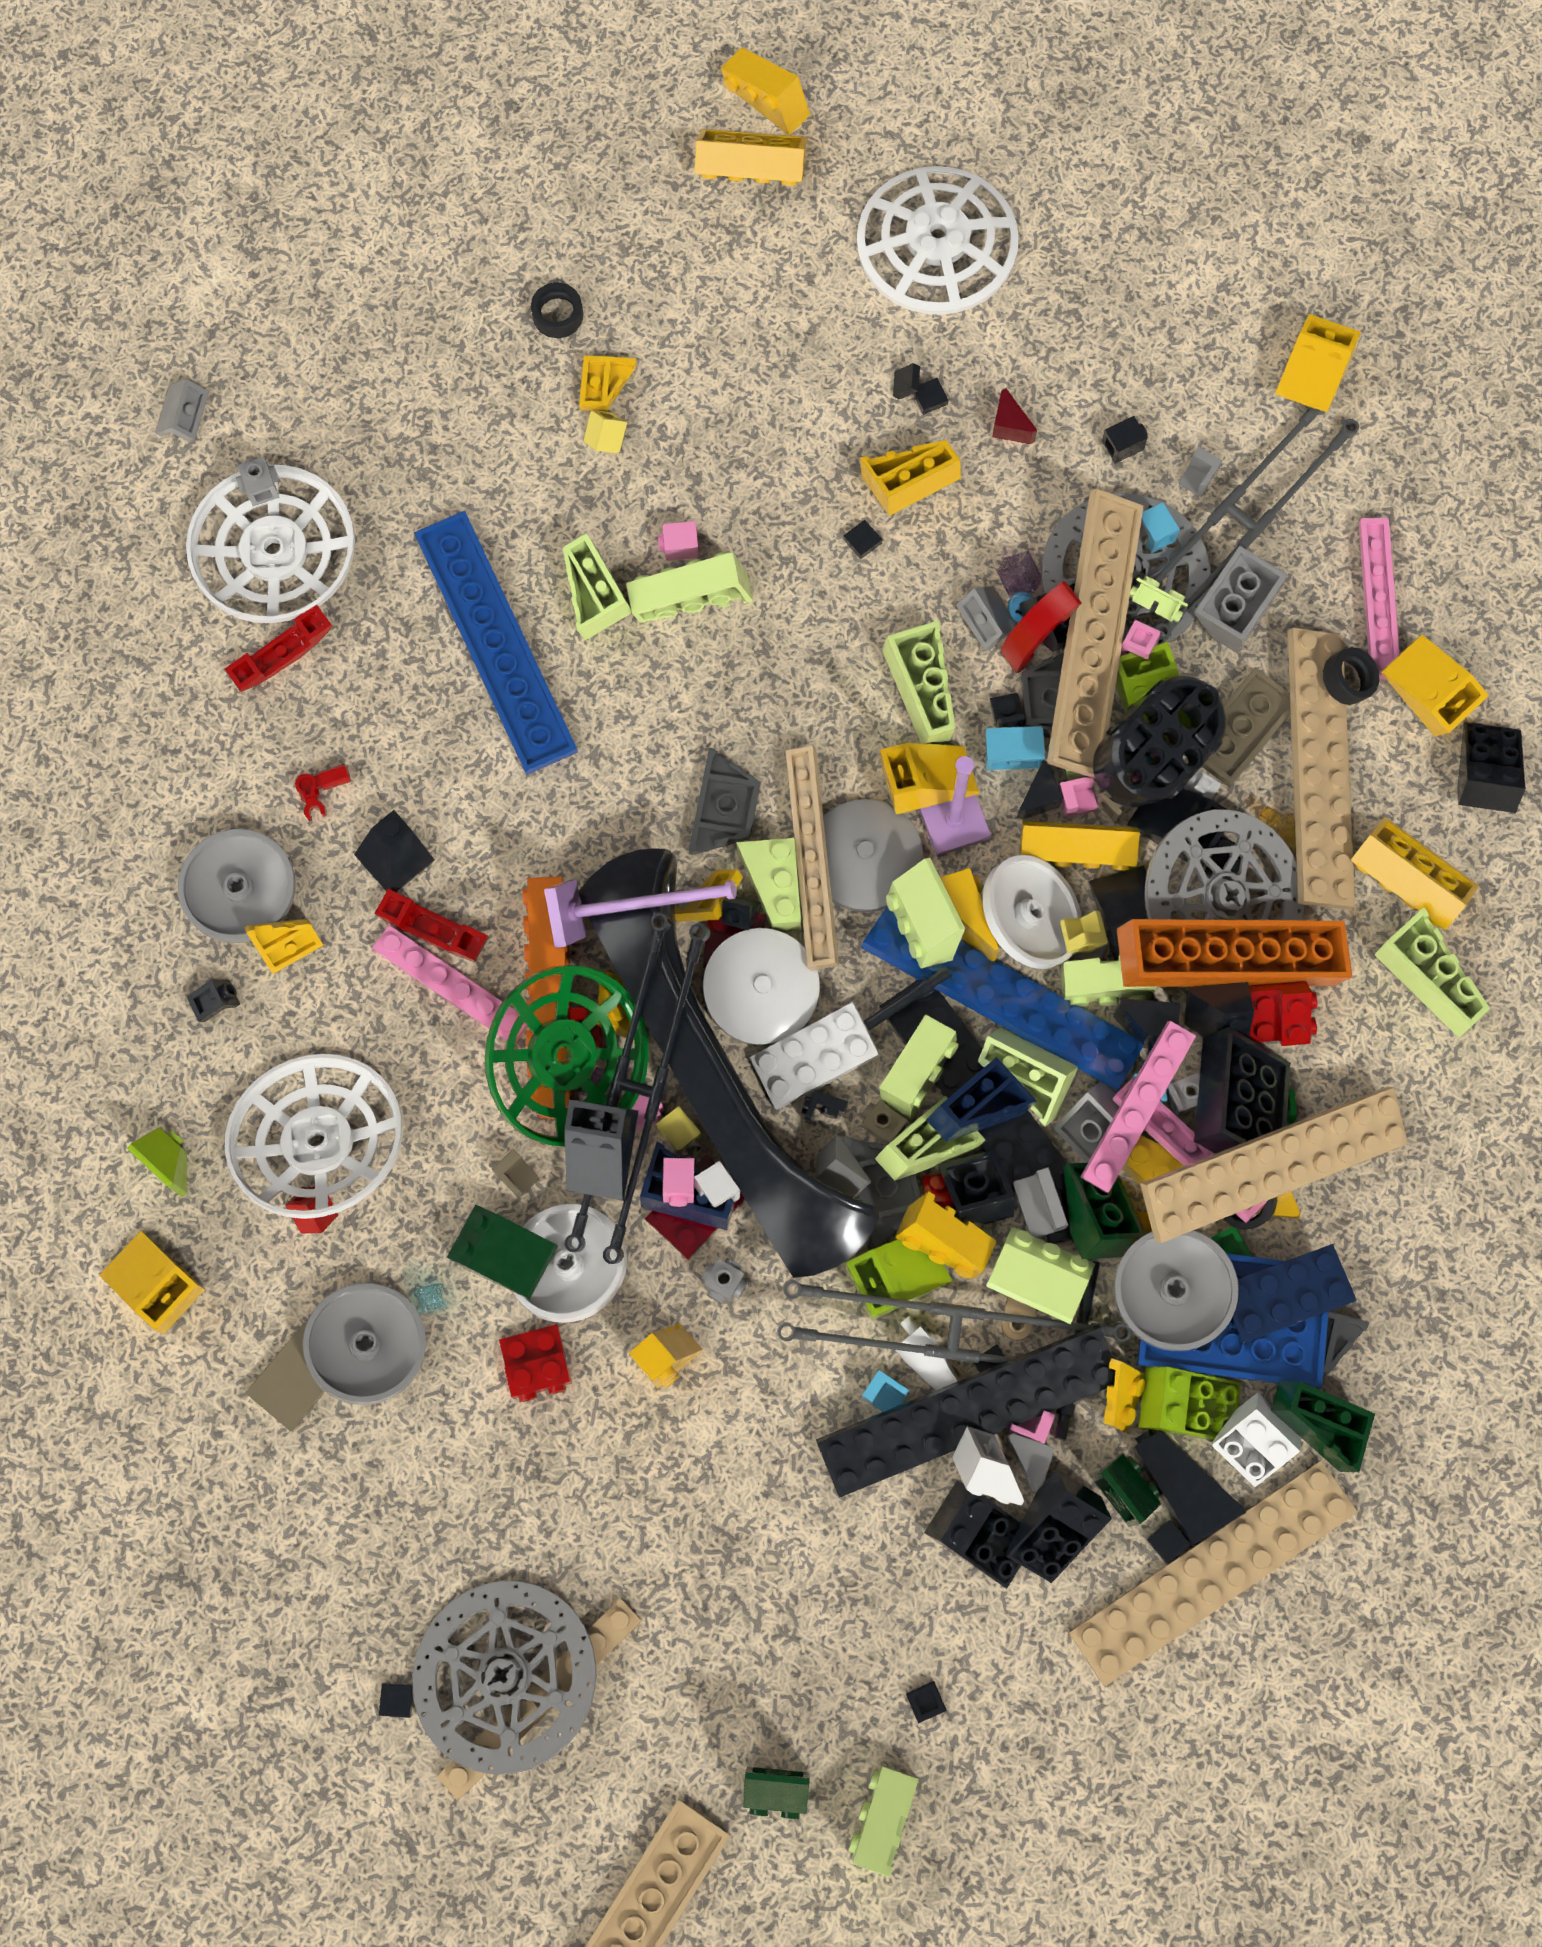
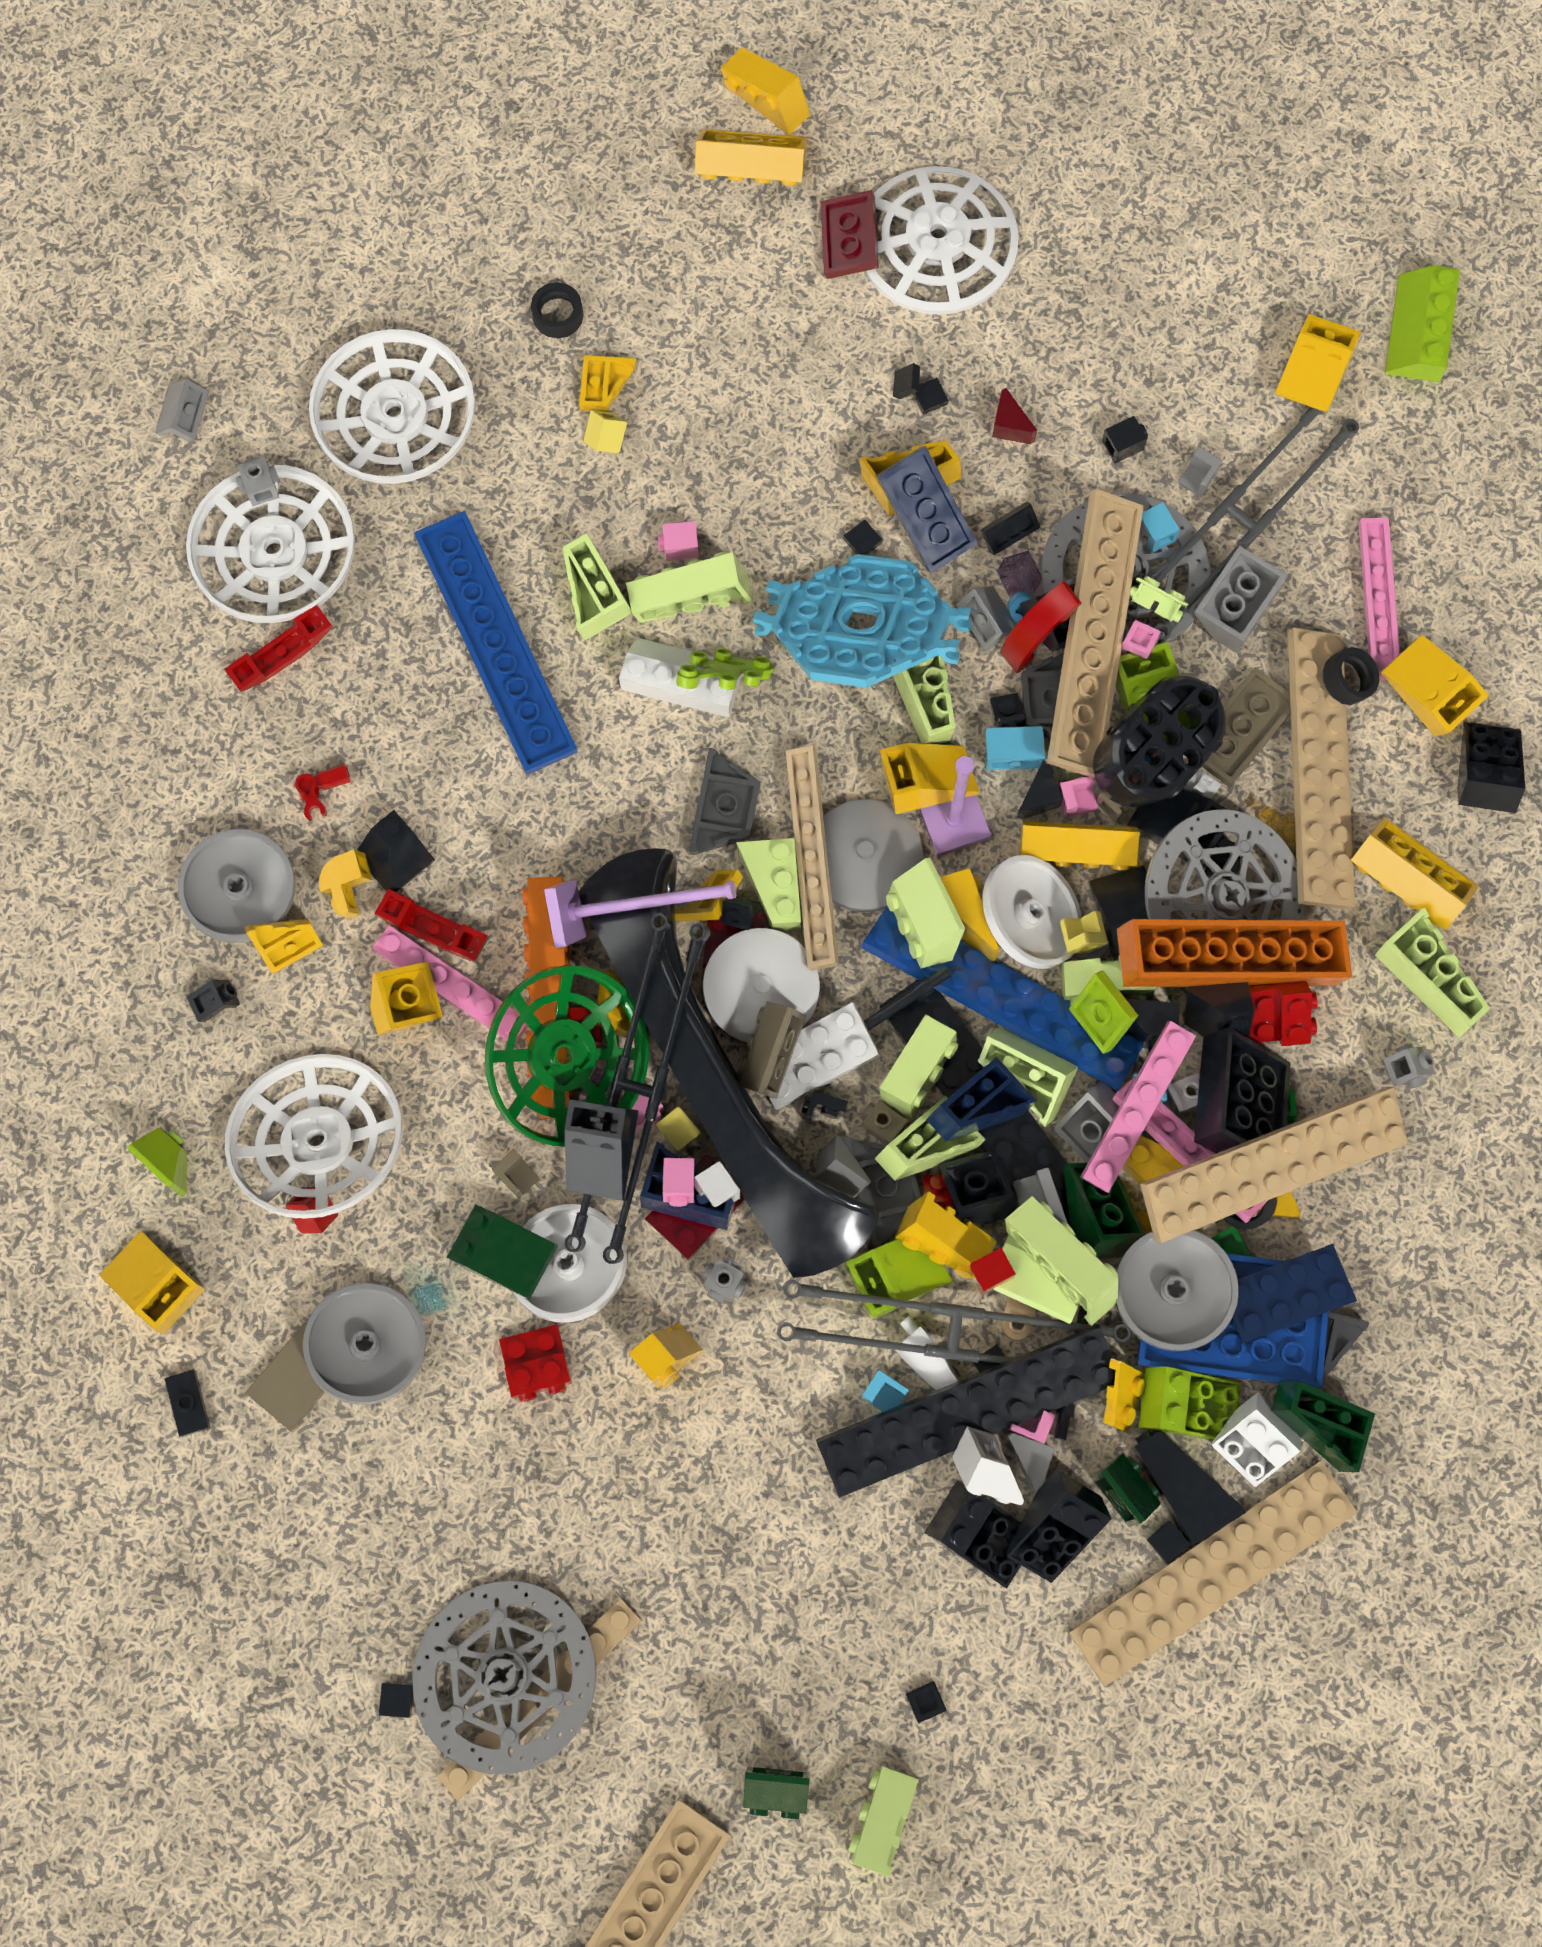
(187, 1403): none -> black plate
(340, 876): none -> yellow brick
(391, 394): none -> white dish
(404, 998): none -> yellow slope
(652, 672): none -> white slope
(725, 666): none -> lime plant
(770, 1049): none -> dark tan slope
(849, 234): none -> dark red plate
(906, 632): none -> medium azure plate
(926, 509): none -> dark blue plate
(992, 1270): none -> red panel
(1010, 528): none -> black plate
(1064, 1258): none -> yellowish green wedge
(1103, 1012): none -> lime plate
(1410, 1066): none -> light grey brick
(1422, 323): none -> lime slope

